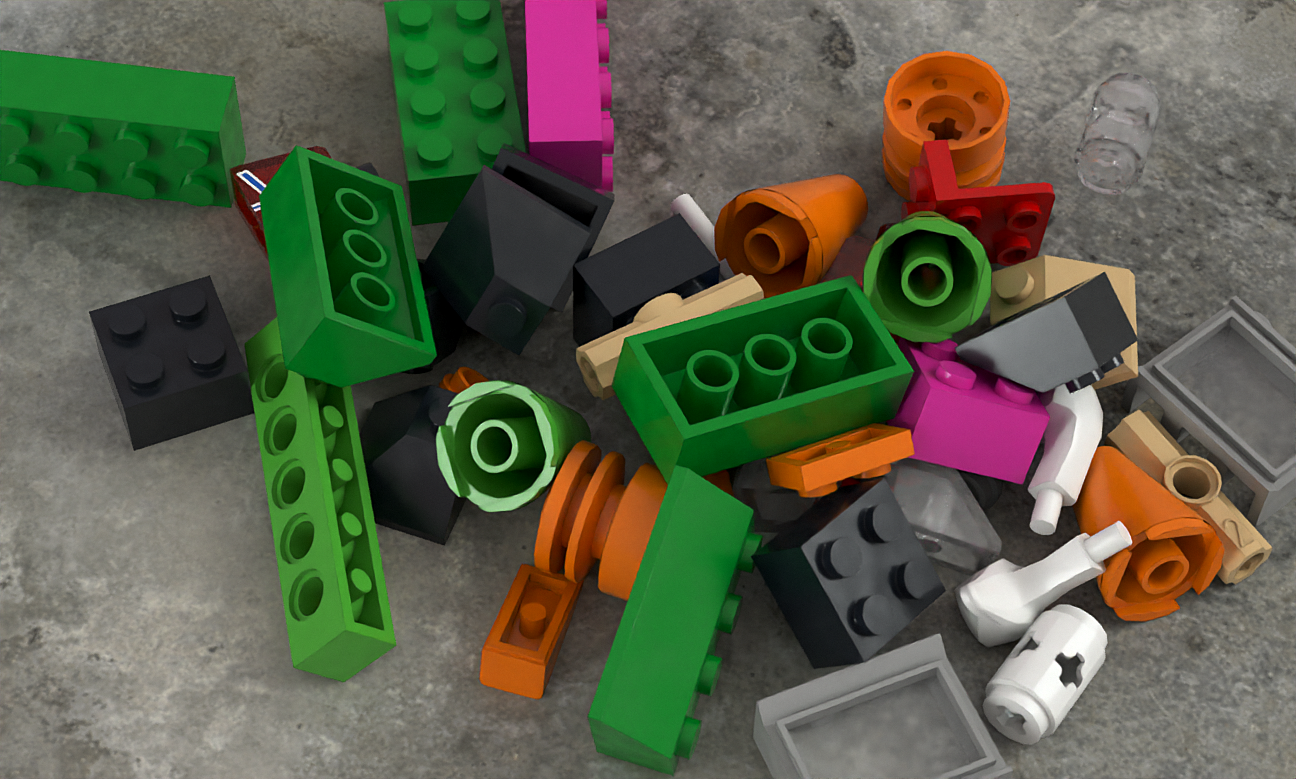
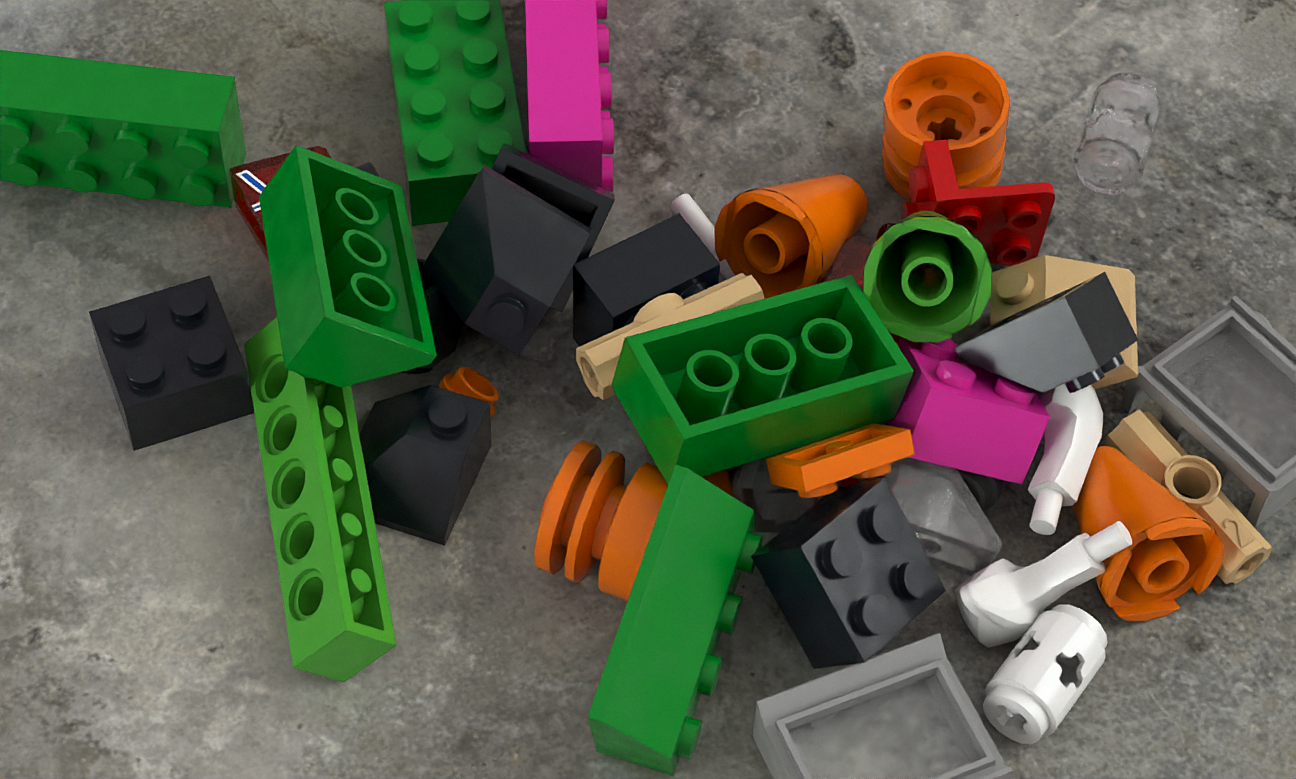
(505, 444): bright green cone -> none
(529, 632): orange slope -> none

